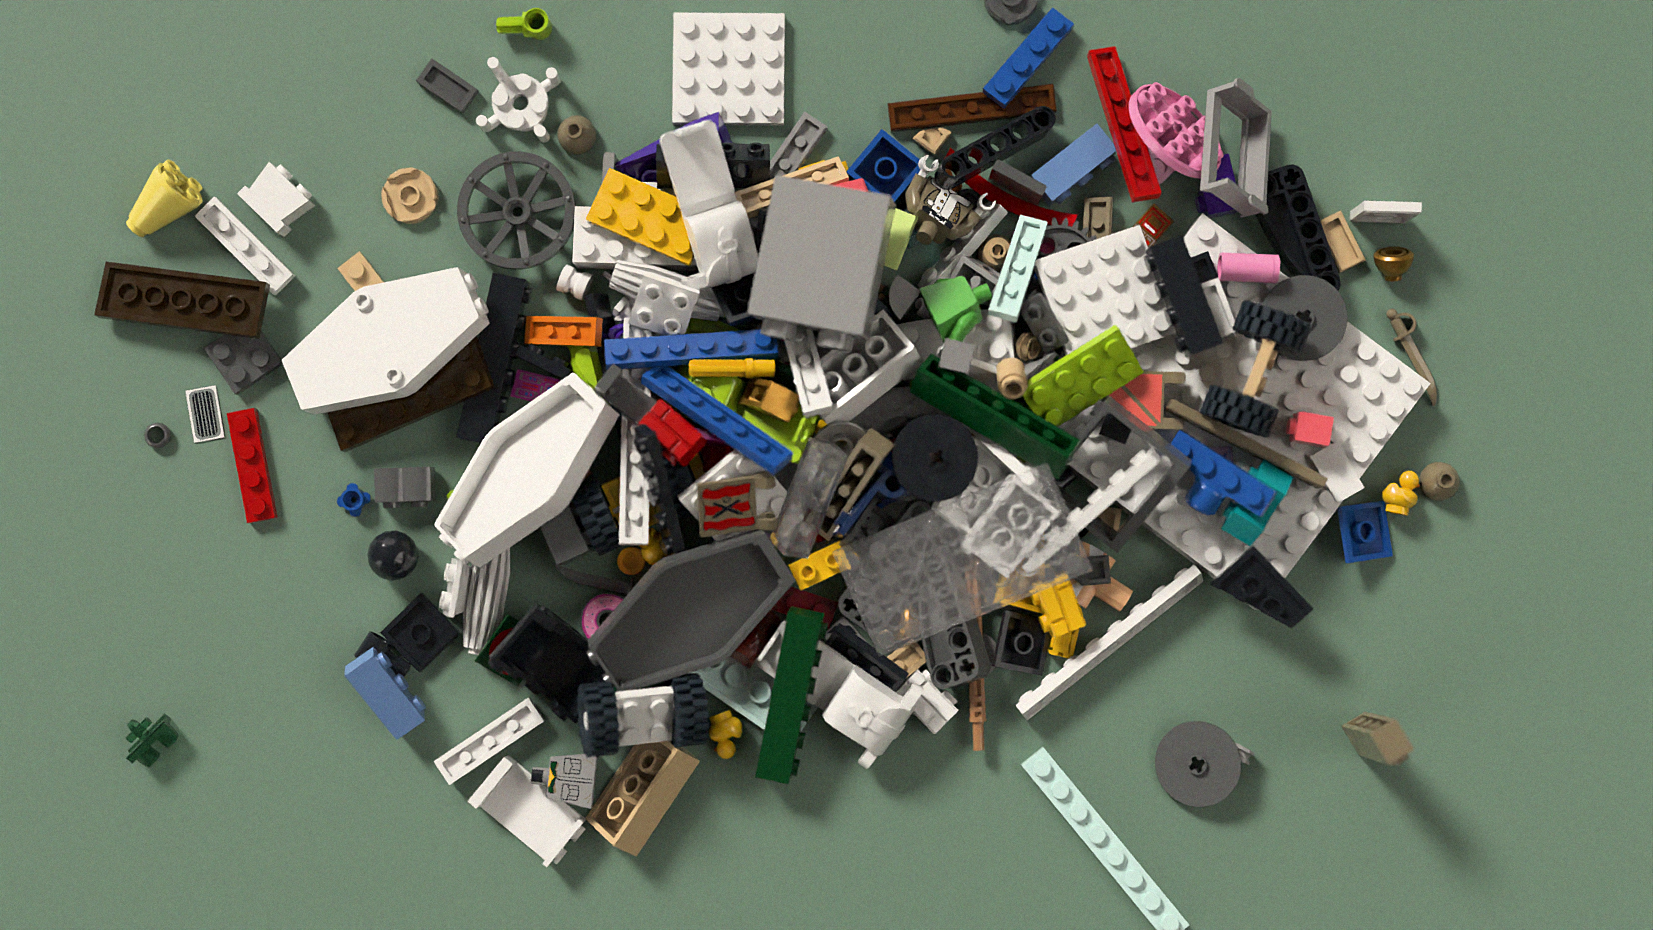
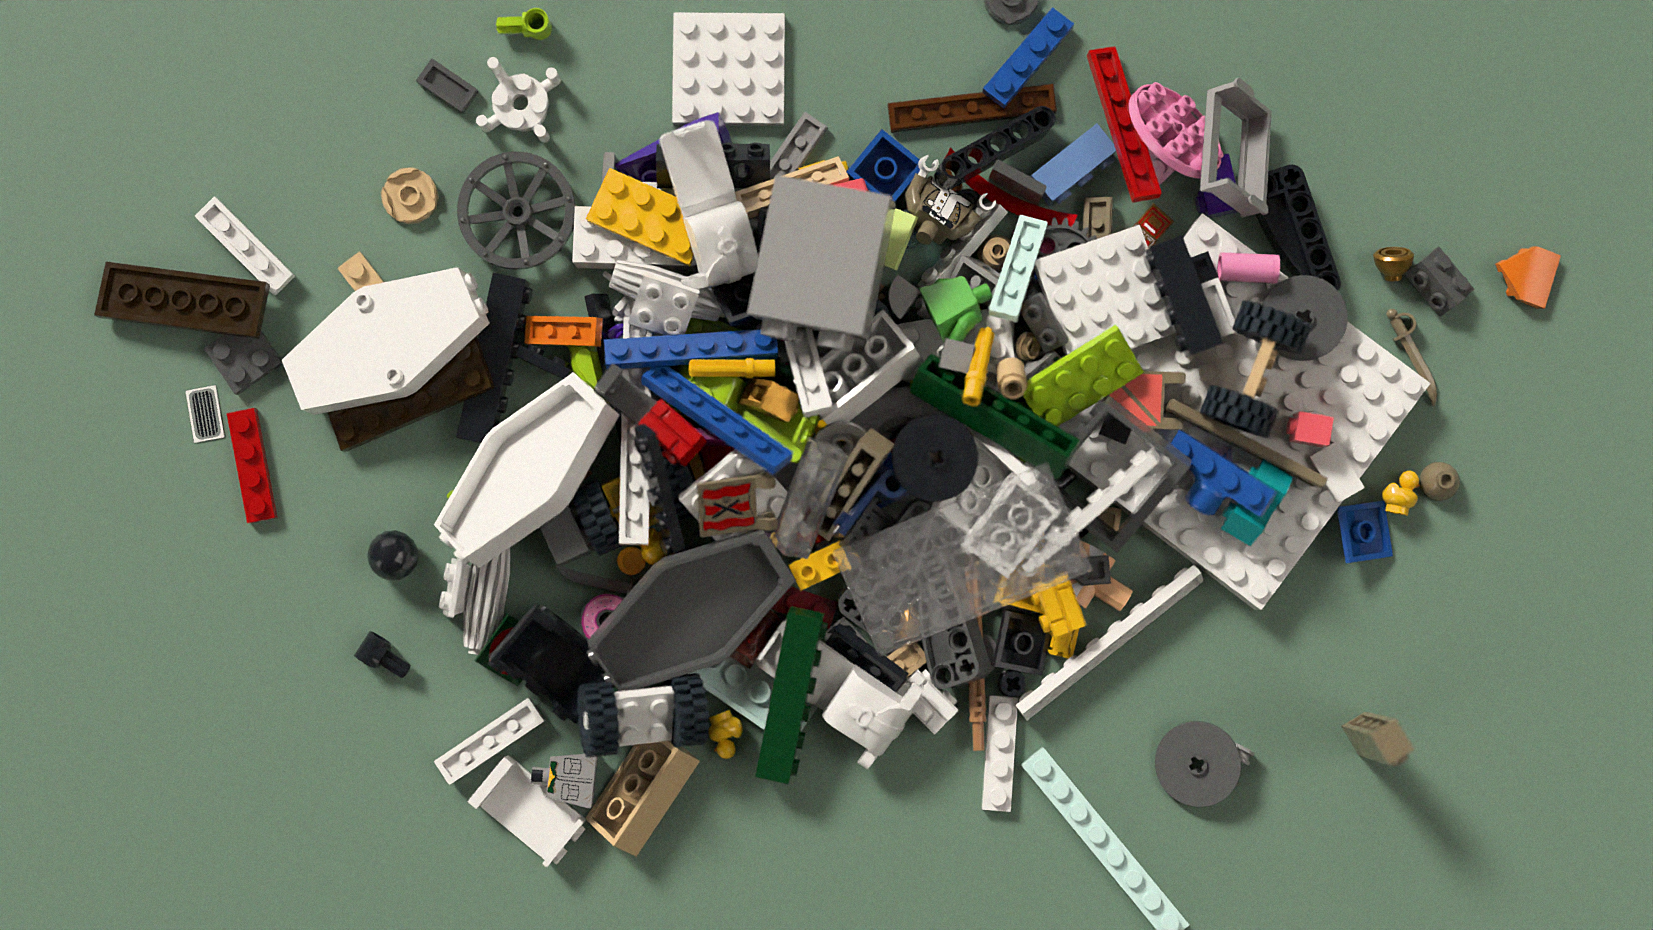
(142, 749): clear green hips -> none
(164, 199): light yellow cone -> none
(167, 435): dark grey piece -> none
(277, 198): white hips -> none
(345, 499): blue plate -> none
(385, 692): medium blue brick -> none
(404, 485): dark grey brick -> none
(420, 632): black tile -> none
(531, 385): magenta tile -> none
(576, 134): dark tan brick -> none
(576, 283): white wheel -> none
(932, 139): tan tile -> none
(976, 376): none -> yellow axle
(999, 753): none -> white plate
(1002, 685): none -> black bush
(1261, 585): black wing -> none
(1341, 242): tan tile -> none
(1385, 211): white tile -> none
(1439, 281): none -> dark grey bracket
(1530, 275): none -> orange slope

